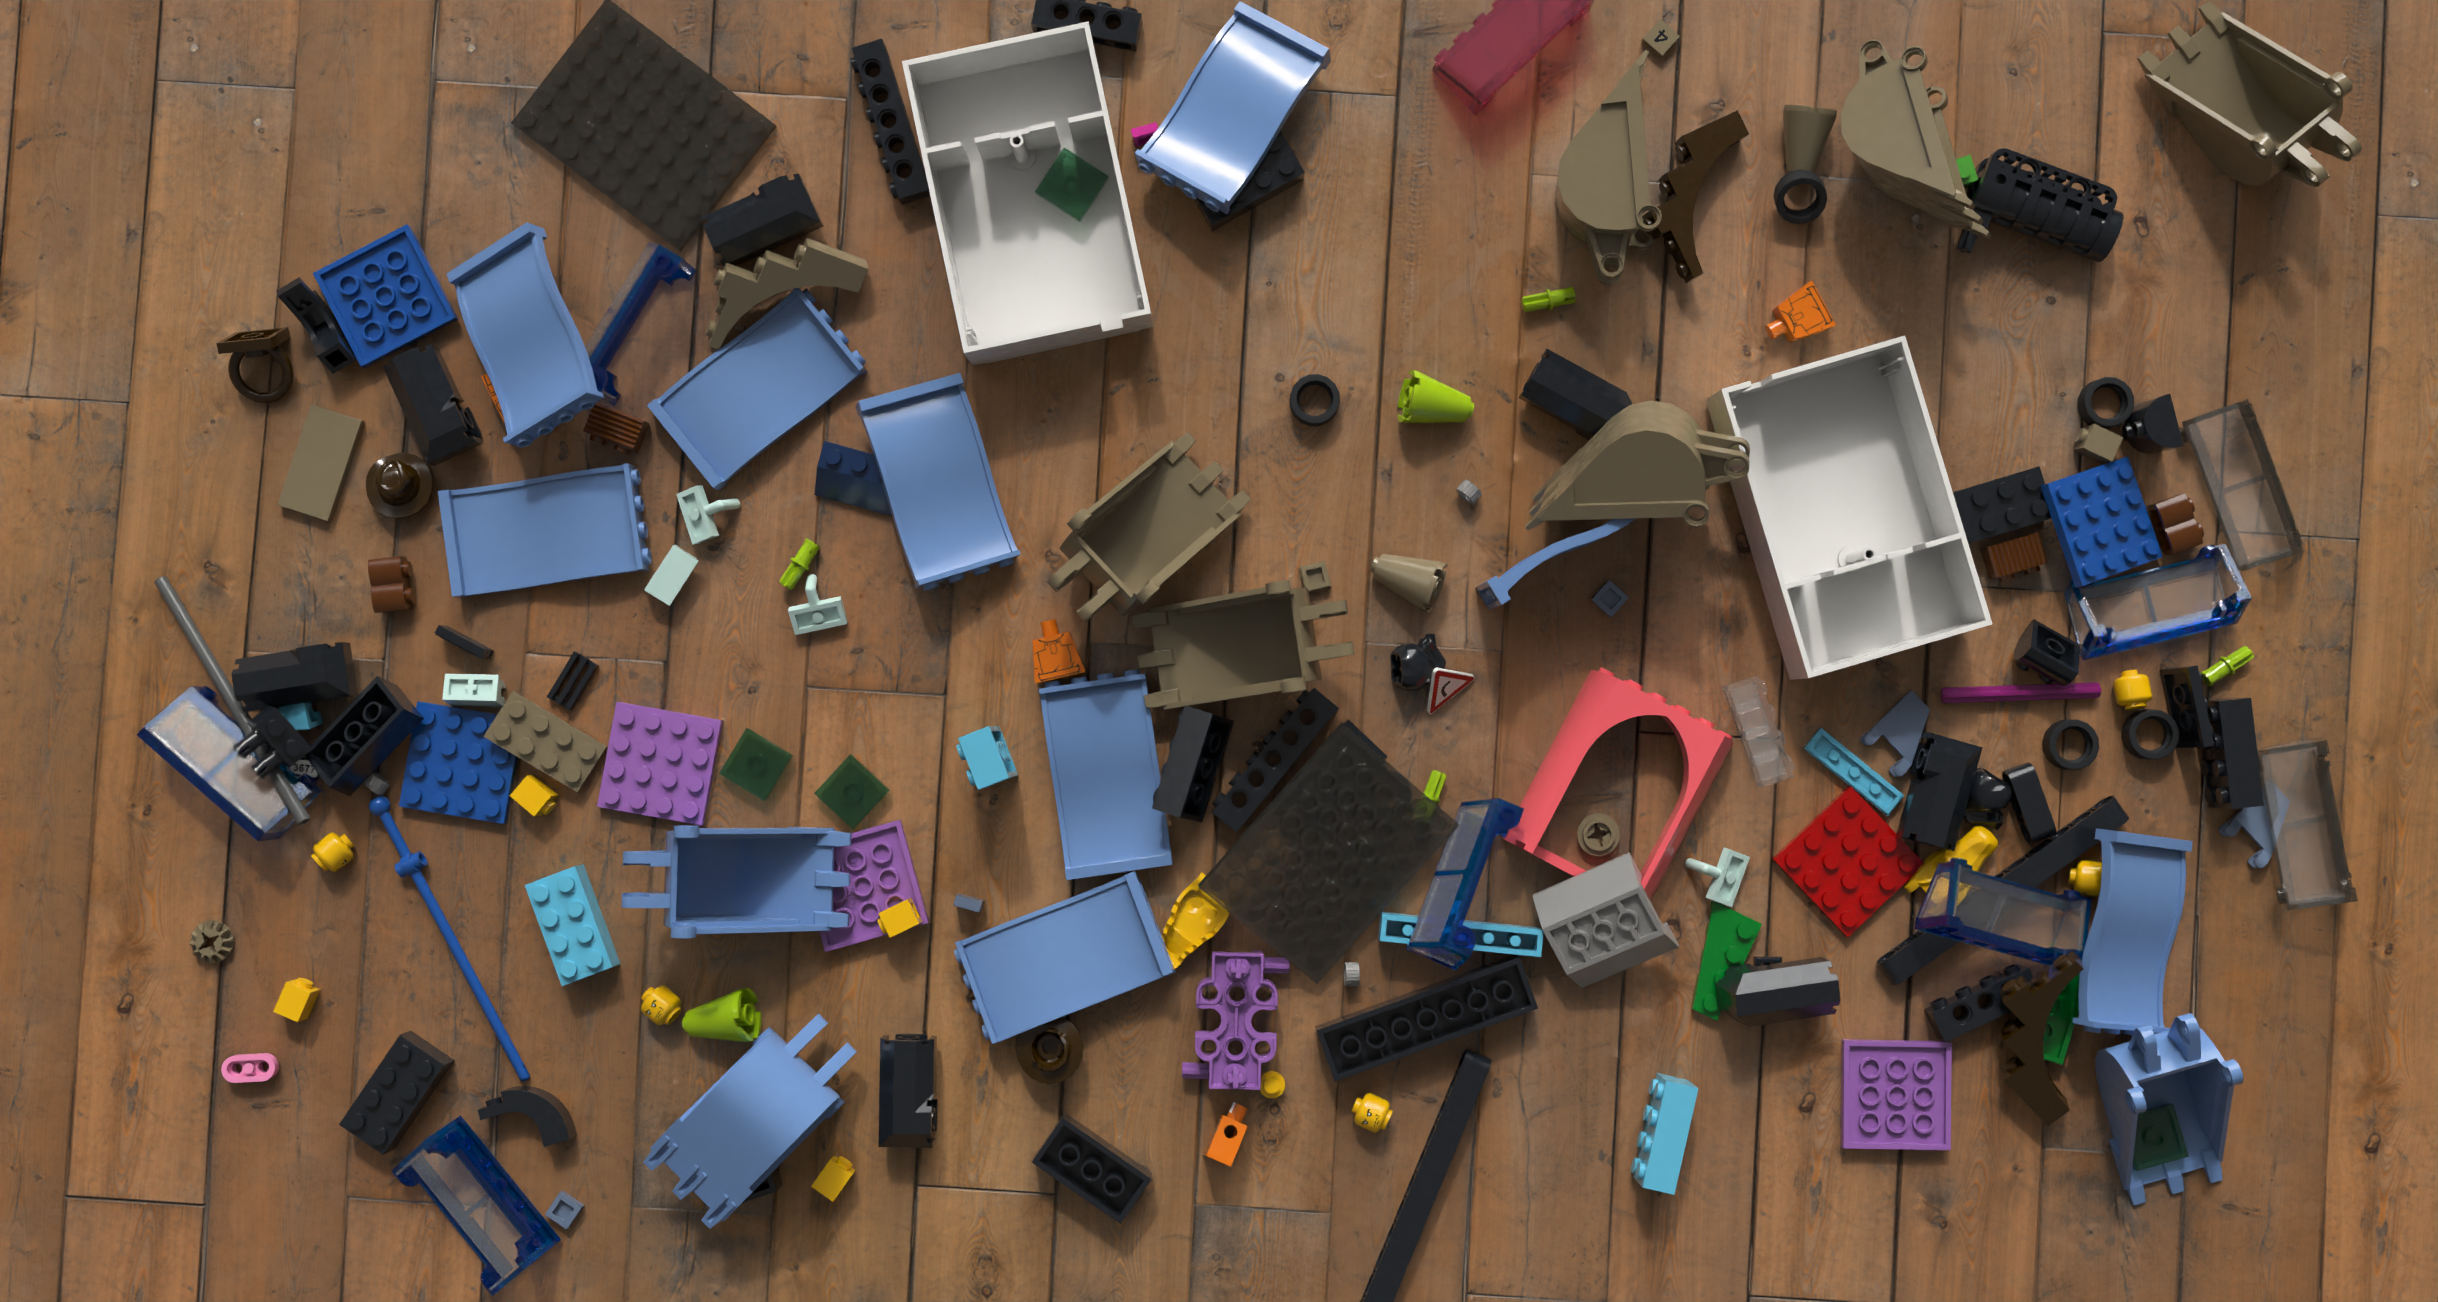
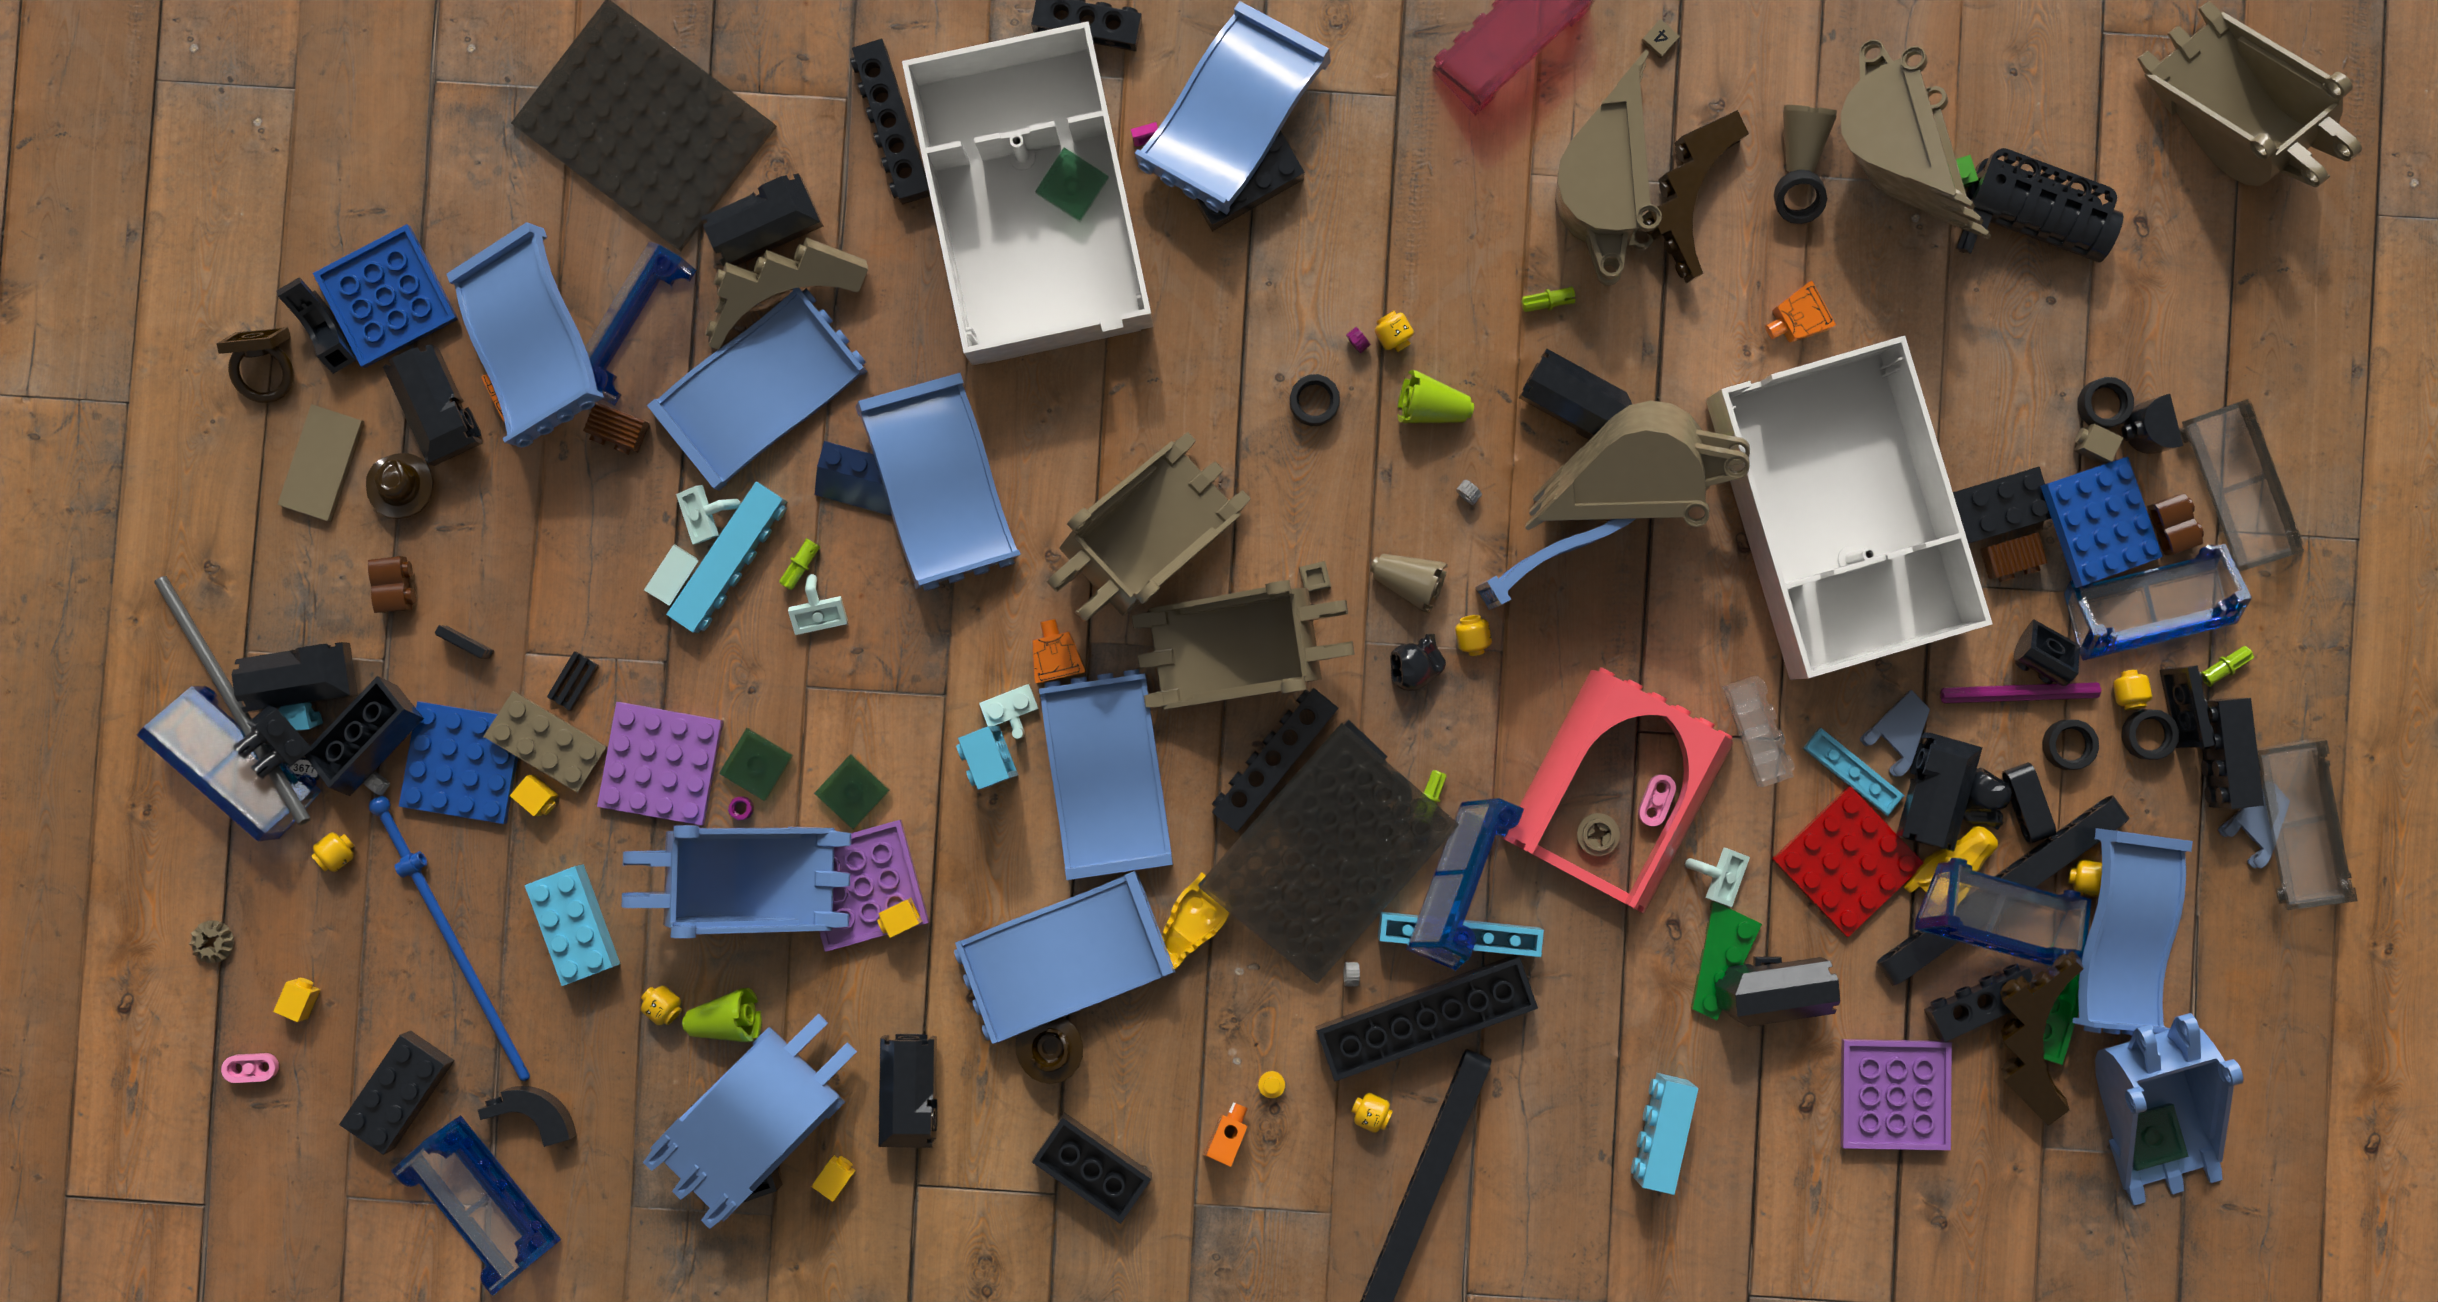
(473, 690): light aqua hinge -> none
(544, 530): medium blue panel -> none
(564, 1209): sand blue tile -> none
(727, 558): none -> medium azure brick
(749, 808): none -> magenta axle
(968, 902): sand blue tile -> none
(1009, 708): none -> light aqua plate
(1192, 764): black brick -> none
(1224, 1068): medium lavender gear -> none
(1358, 340): none -> magenta axle
(1394, 331): none -> yellow head
(1446, 685): piece -> none
(1473, 635): none -> yellow head
(1602, 922): light grey slope -> none
(1609, 598): sand blue tile -> none
(1659, 801): none -> bright pink plate

